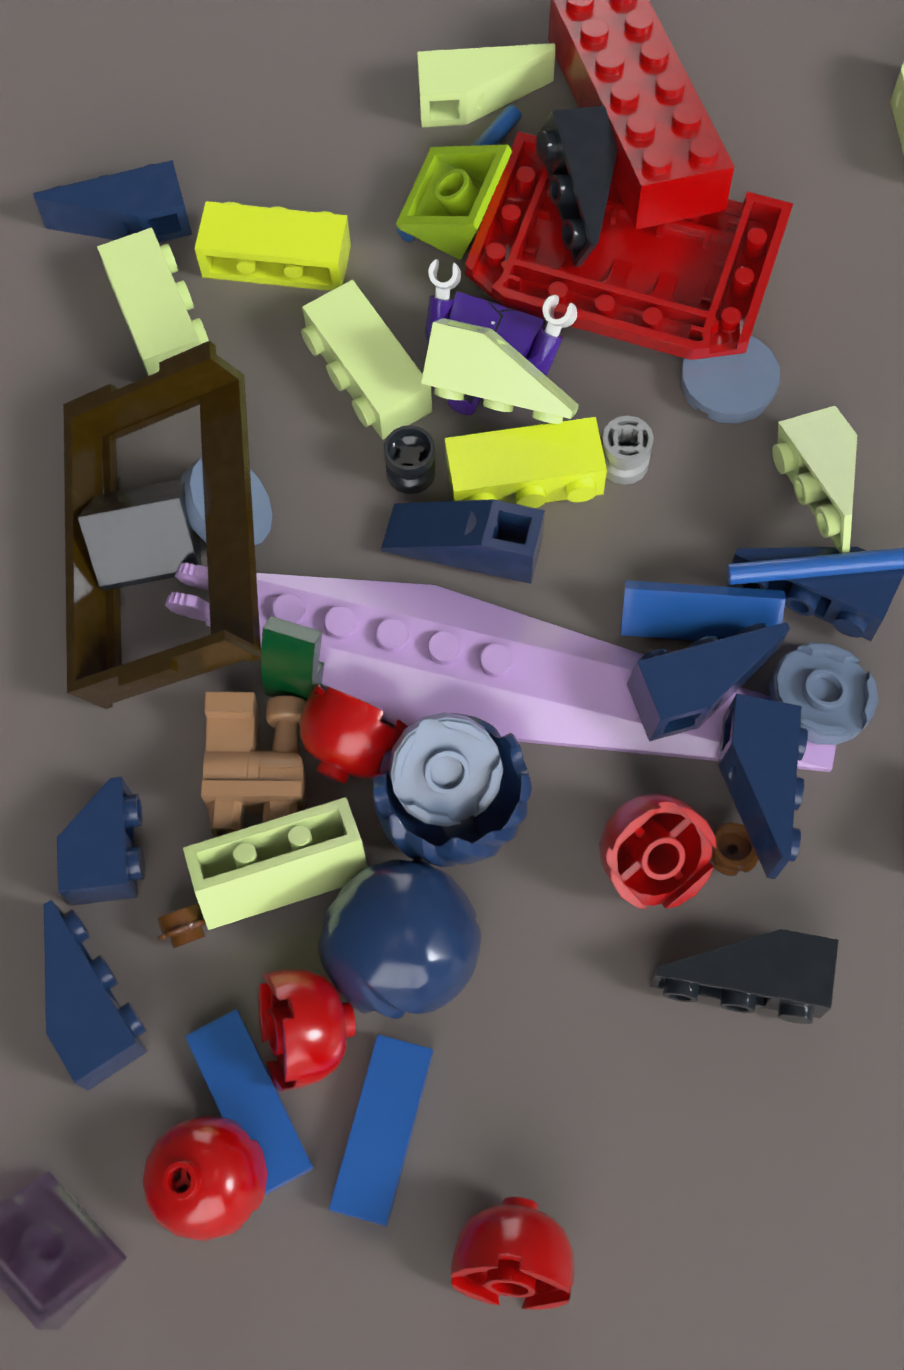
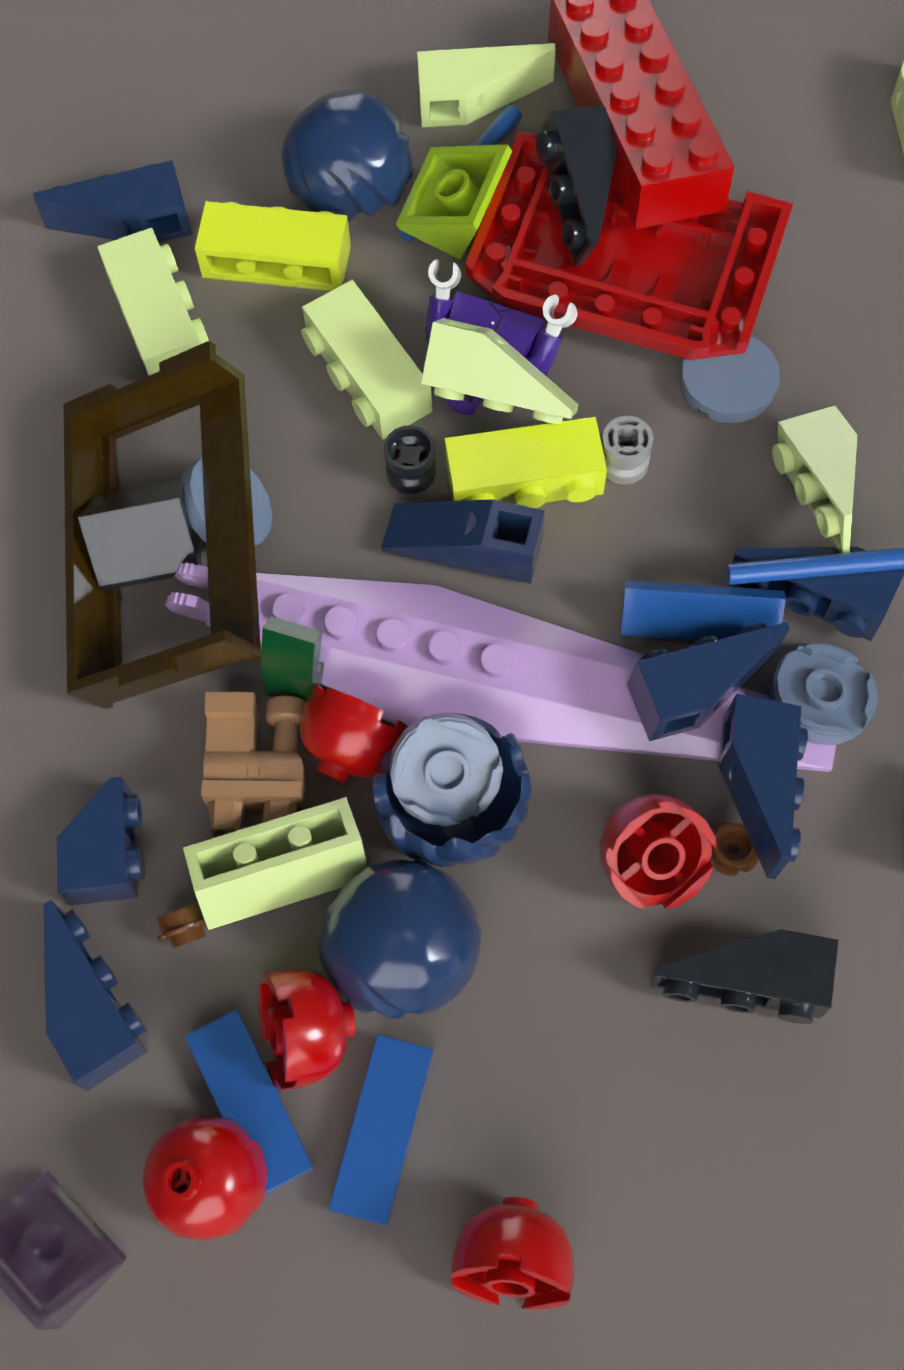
(347, 154): none -> dark blue piece

